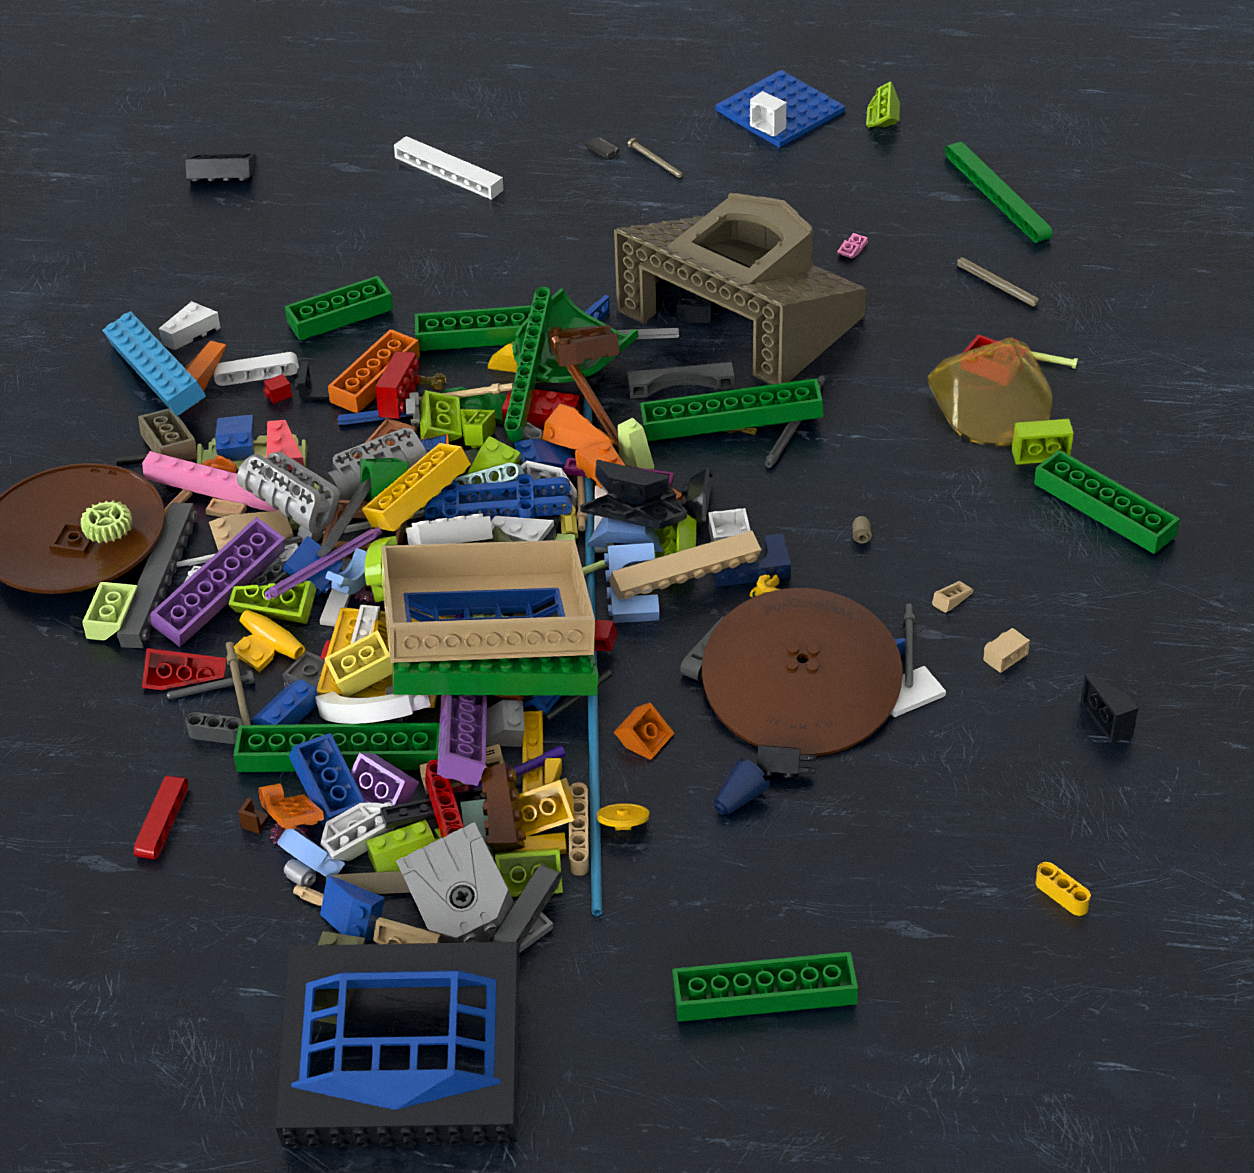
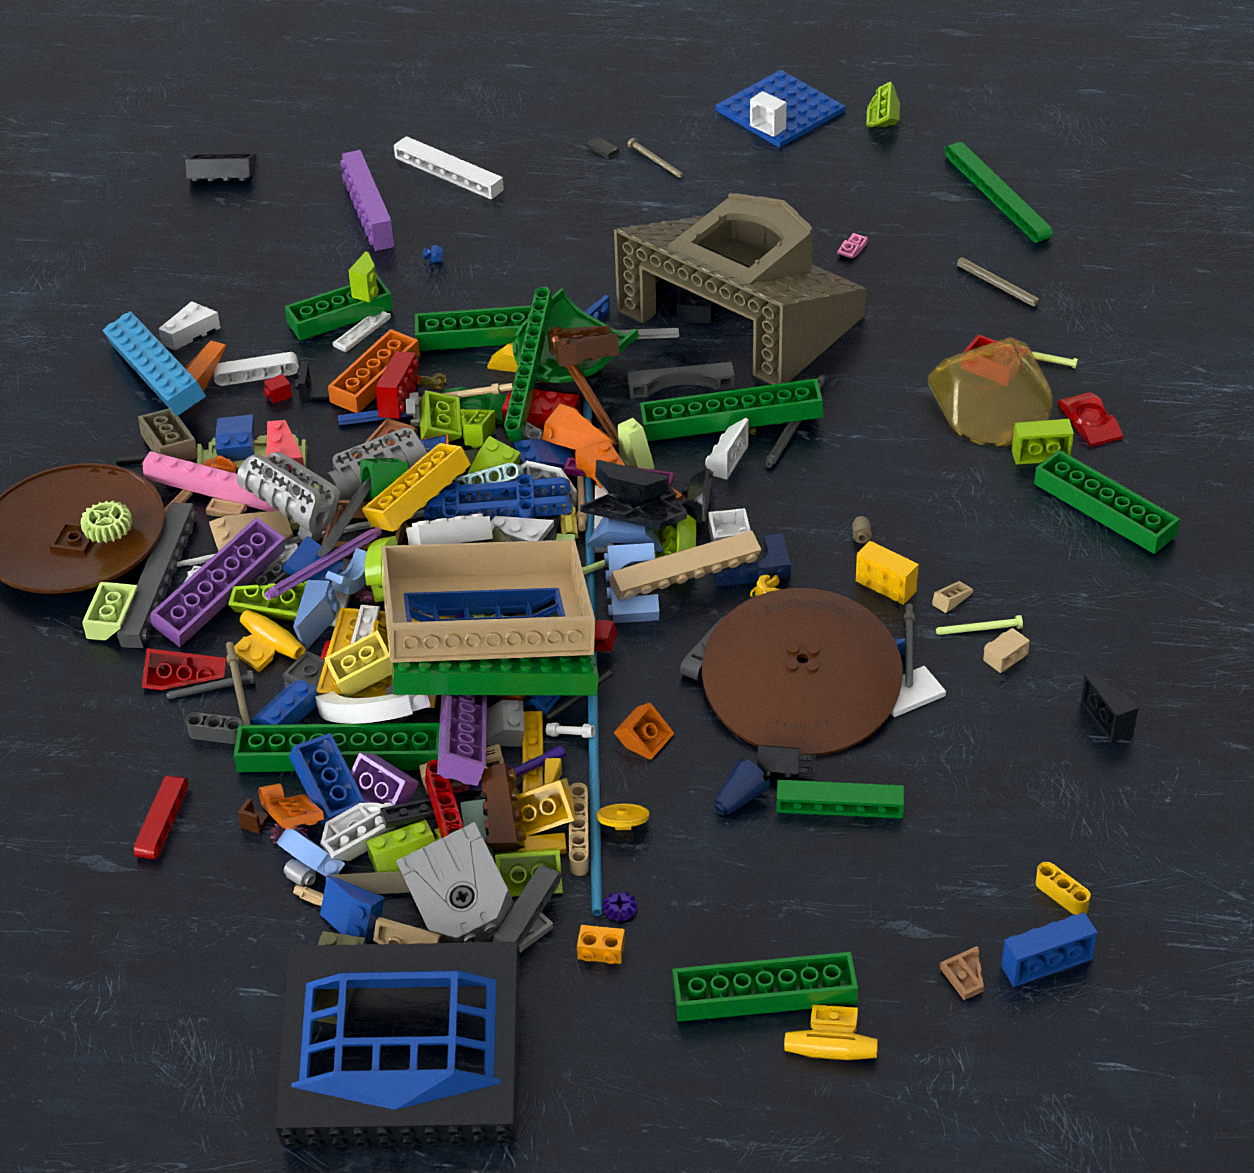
(315, 611): none -> medium blue slope
(360, 331): none -> white tile
(363, 279): none -> lime slope
(367, 200): none -> medium lavender brick
(434, 254): none -> blue piece
(586, 730): none -> white bar
(601, 944): none -> light orange brick
(628, 908): none -> dark purple gear
(728, 450): none -> white slope
(832, 1036): none -> yellow plate
(840, 799): none -> green brick
(886, 572): none -> yellow brick
(964, 973): none -> medium nougat wing
(1017, 622): none -> yellowish green bar
(1048, 949): none -> blue brick
(1091, 419): none -> red slope

